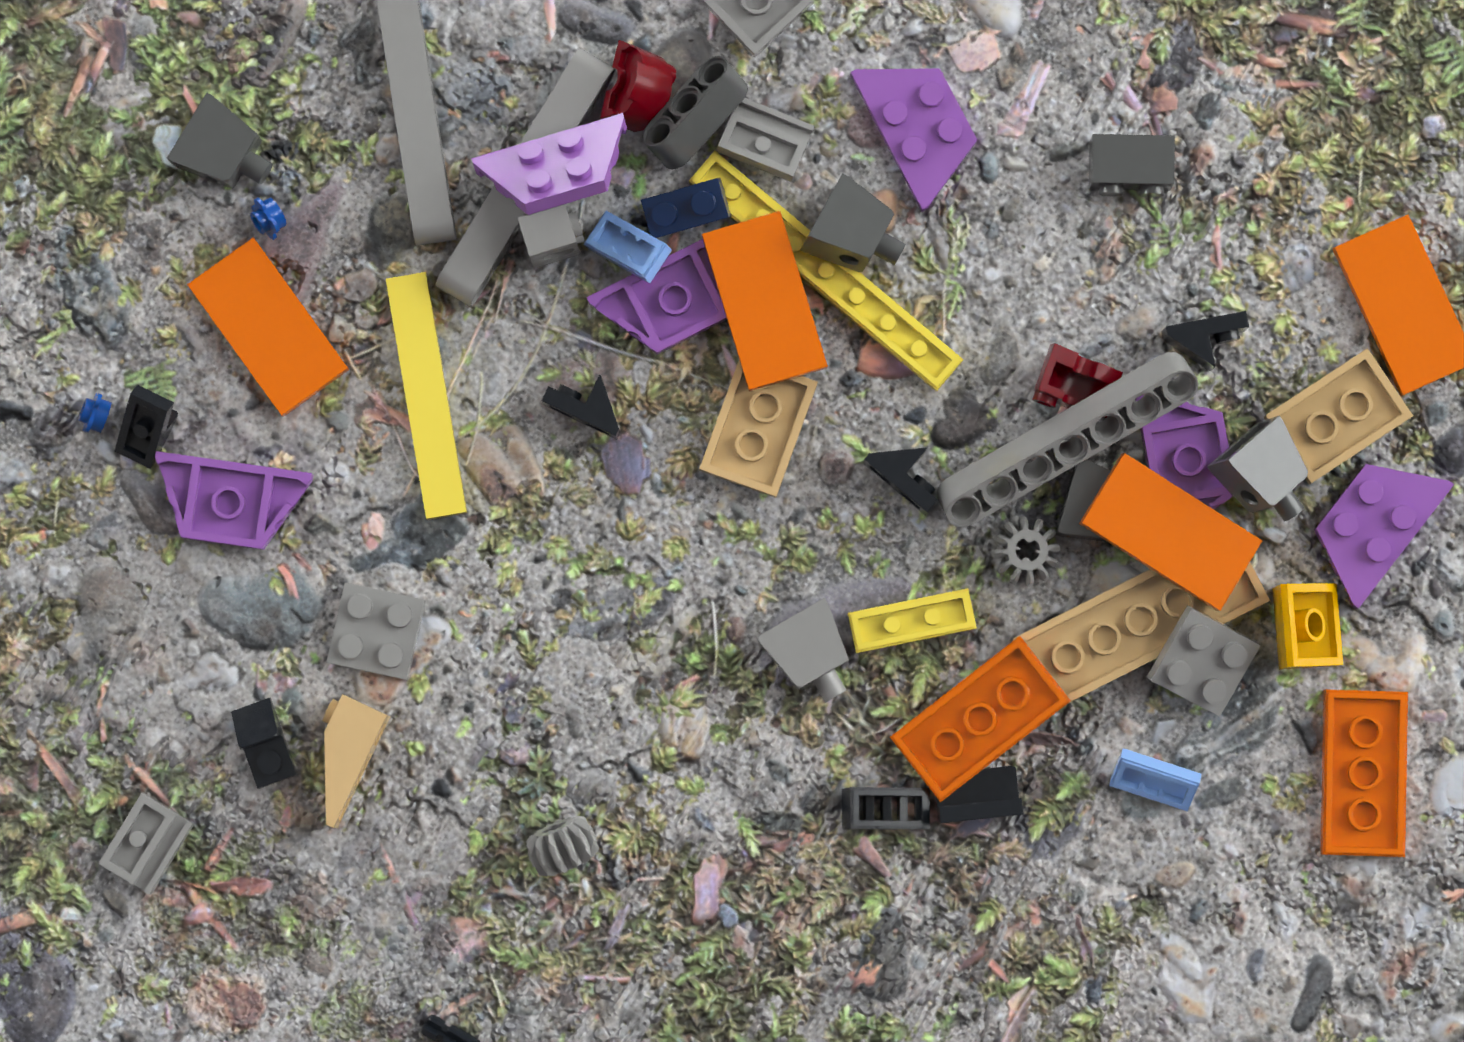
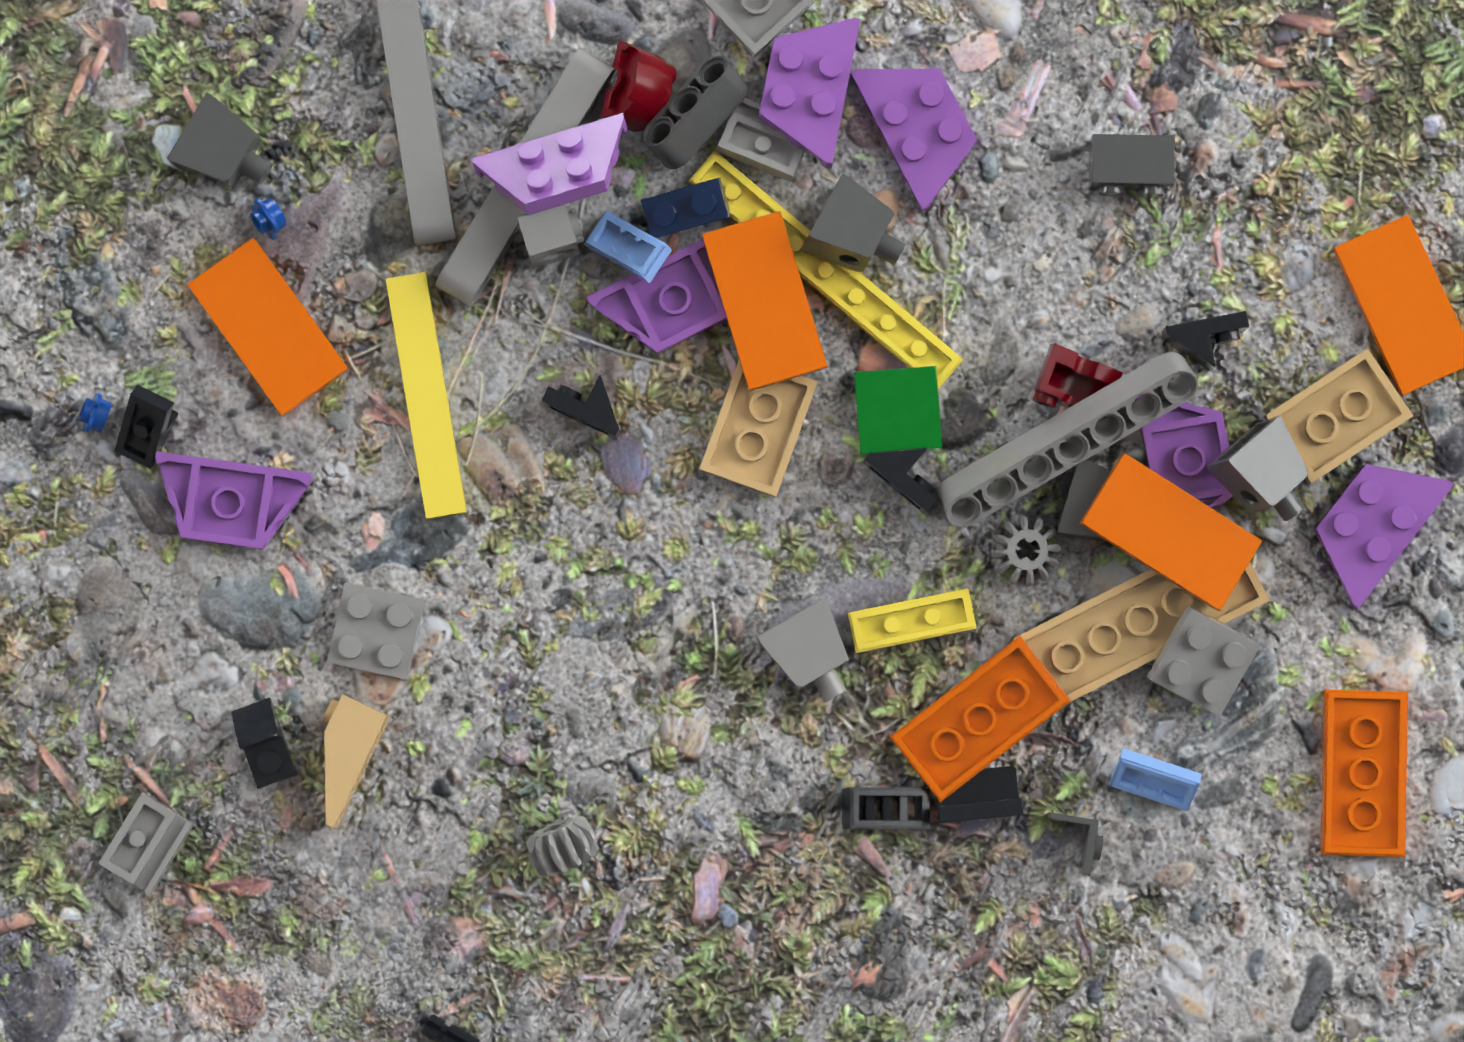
(809, 86): none -> medium lavender wing
(898, 409): none -> green tile
(1092, 842): none -> dark grey bracket
(1307, 625): yellow slope -> none

